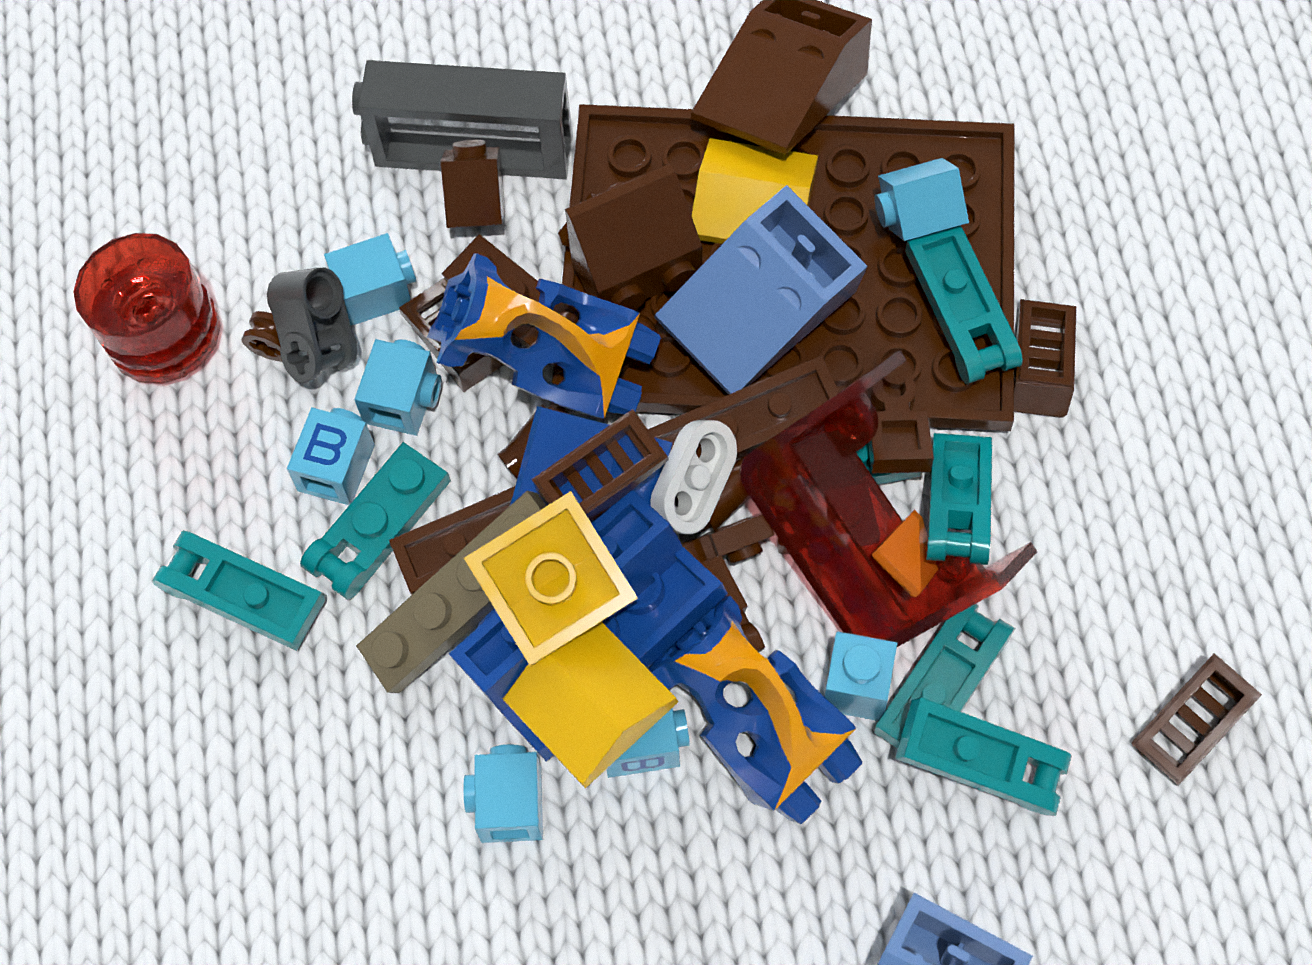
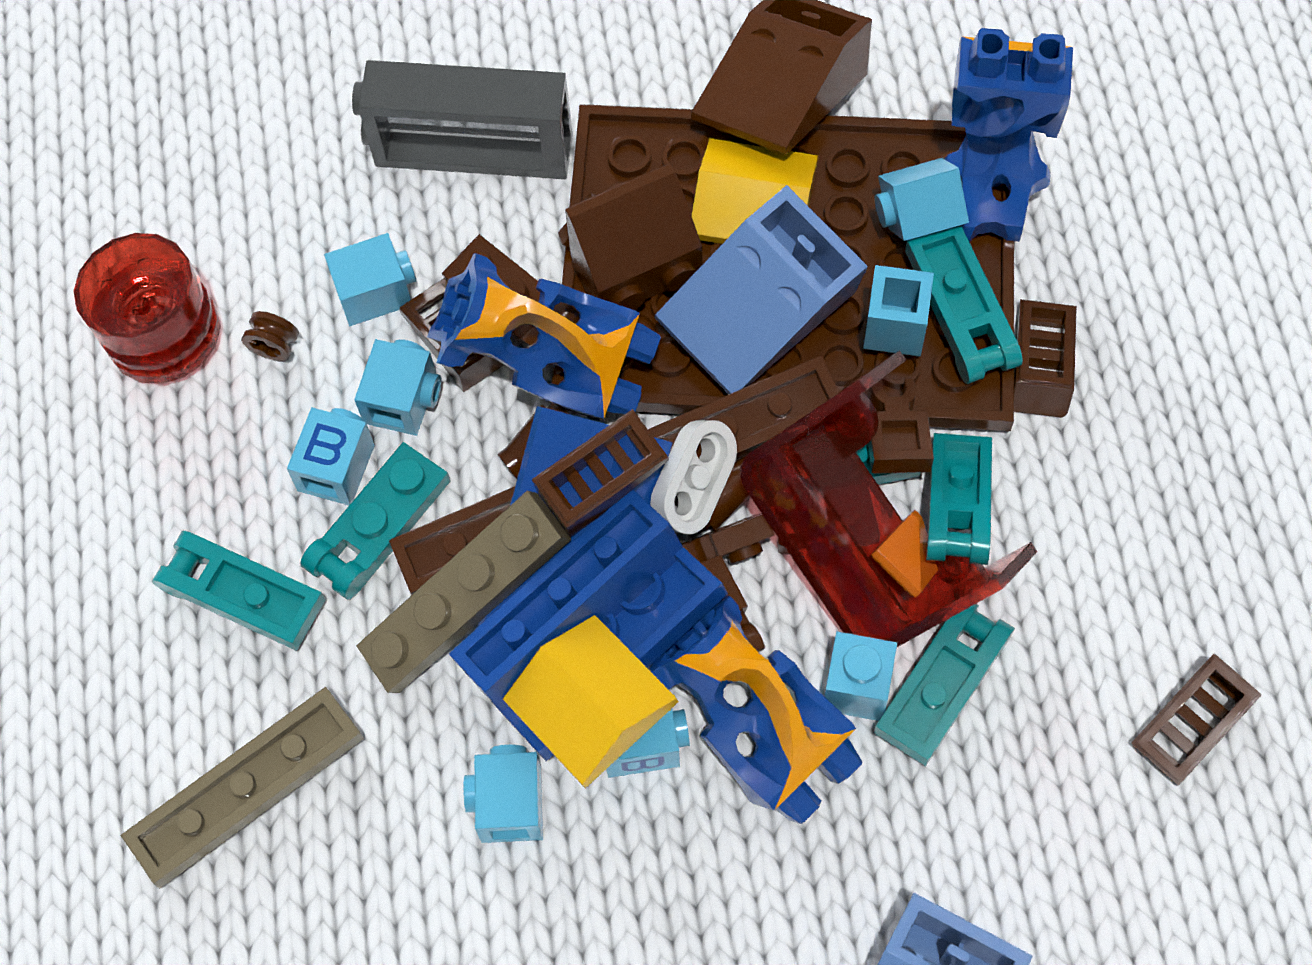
(241, 788): none -> dark tan plate
(311, 318): dark grey piece -> none
(472, 185): reddish brown brick -> none
(550, 578): yellow slope -> none
(898, 310): none -> medium azure brick
(982, 755): teal plate -> none
(1000, 99): none -> blue hips

